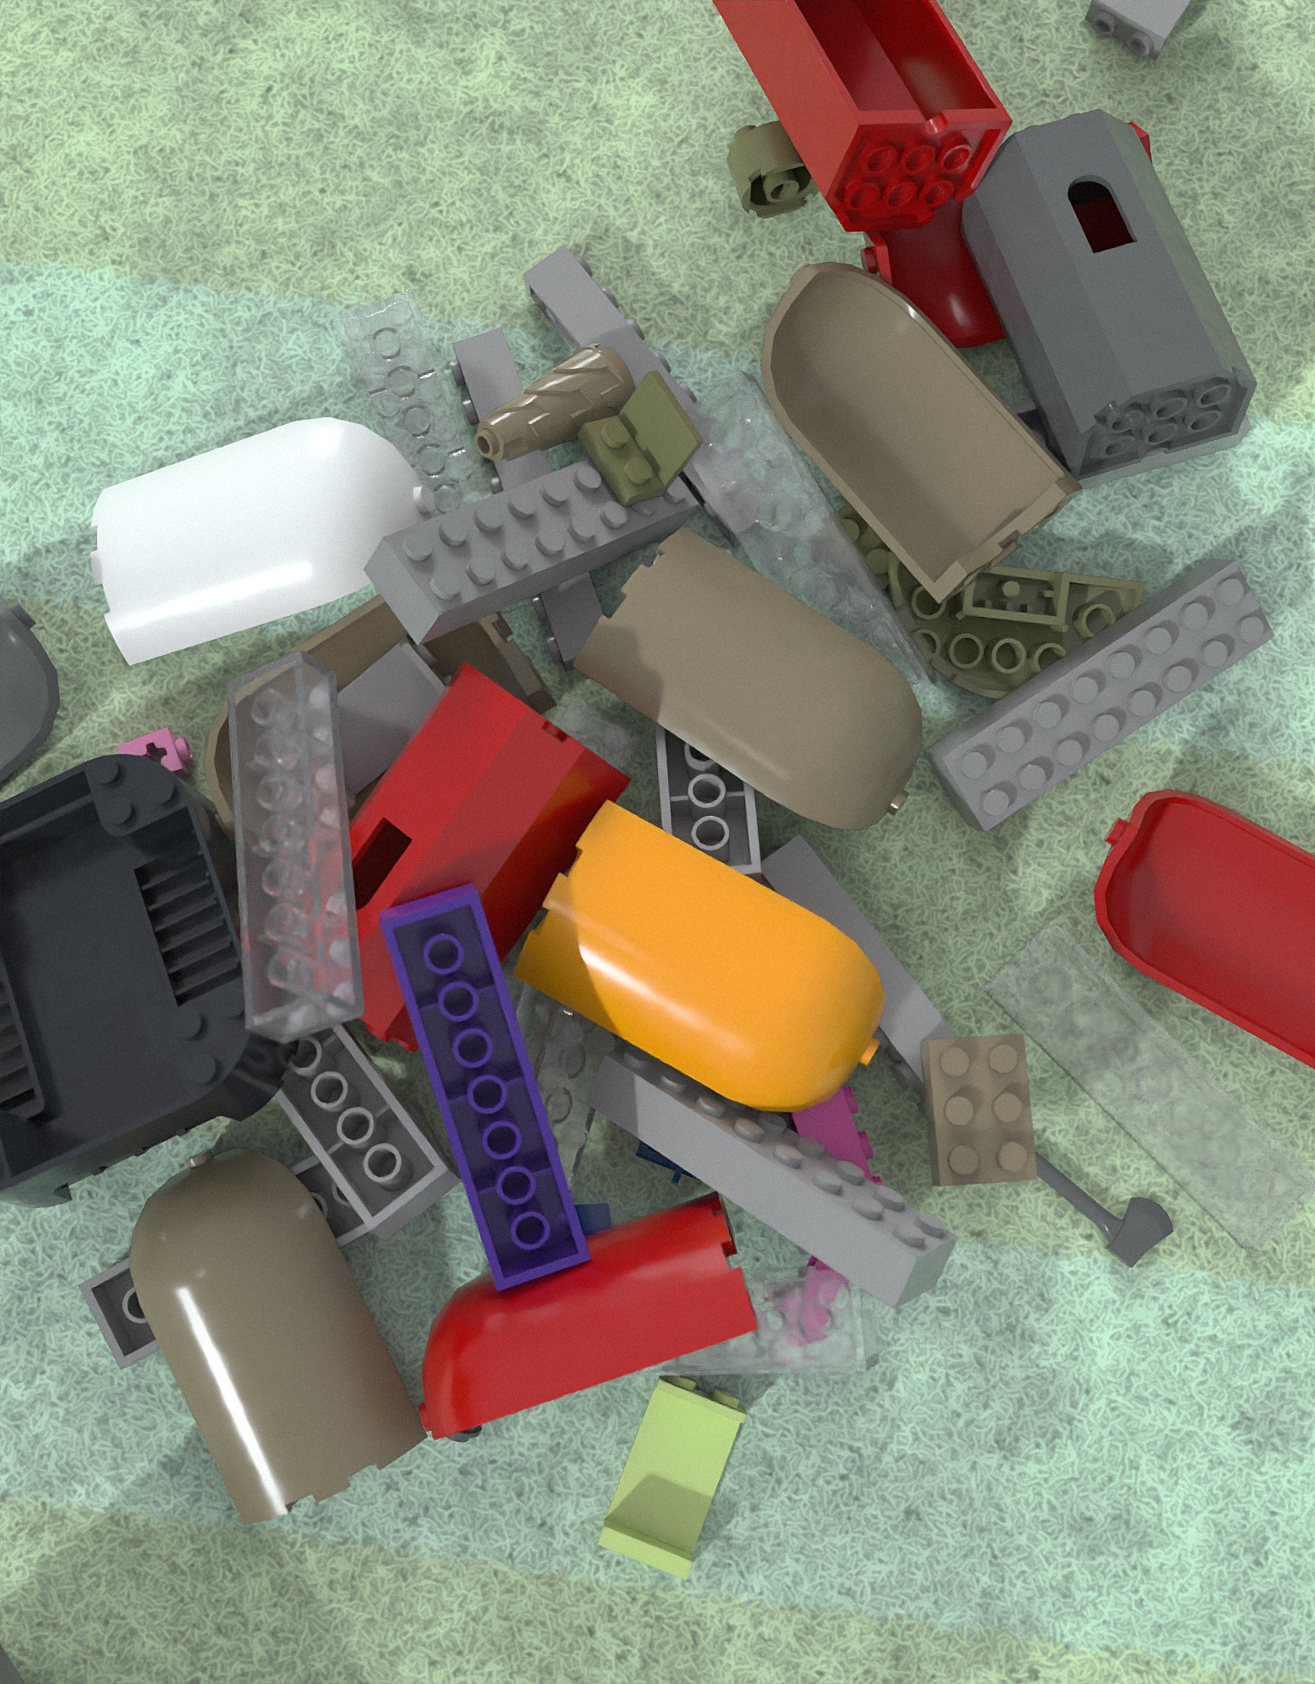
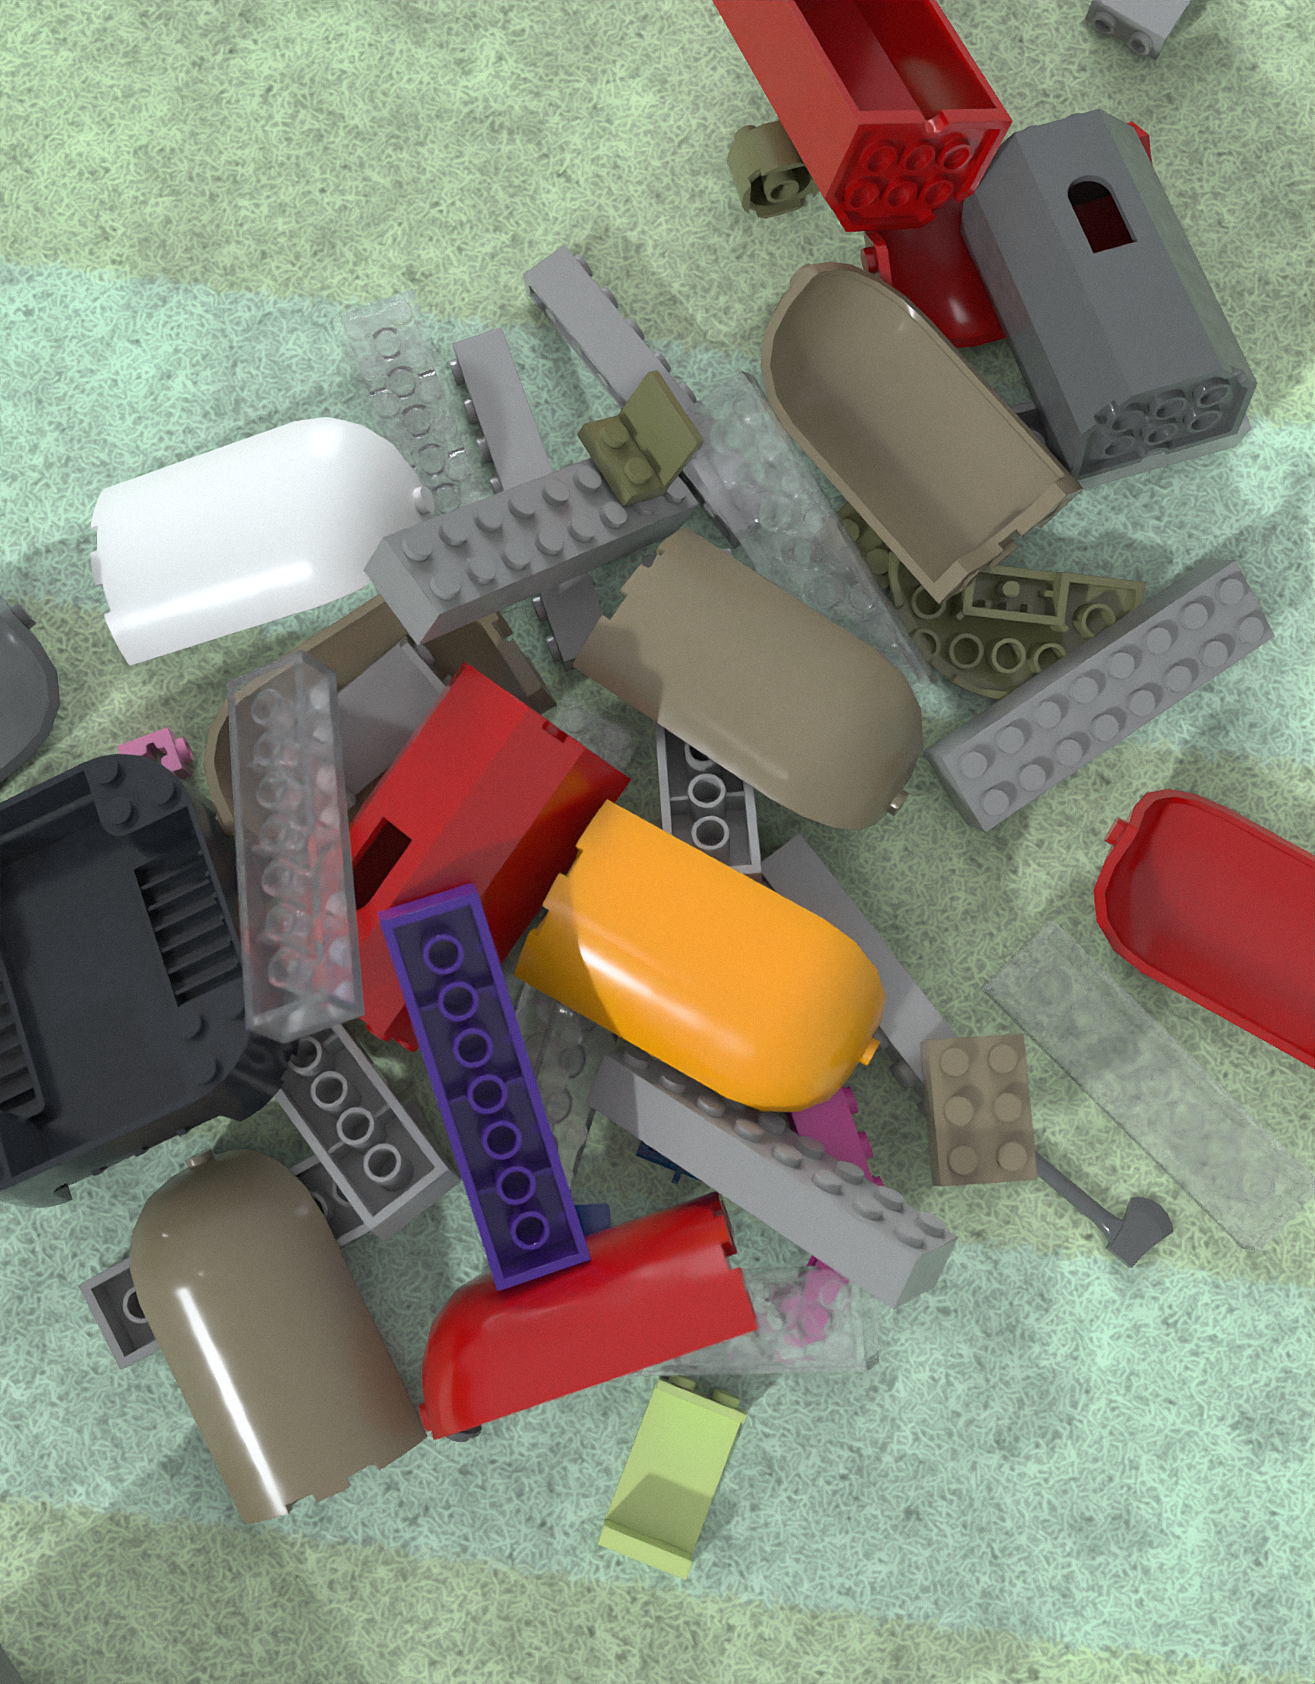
(555, 407): dark tan cone -> none

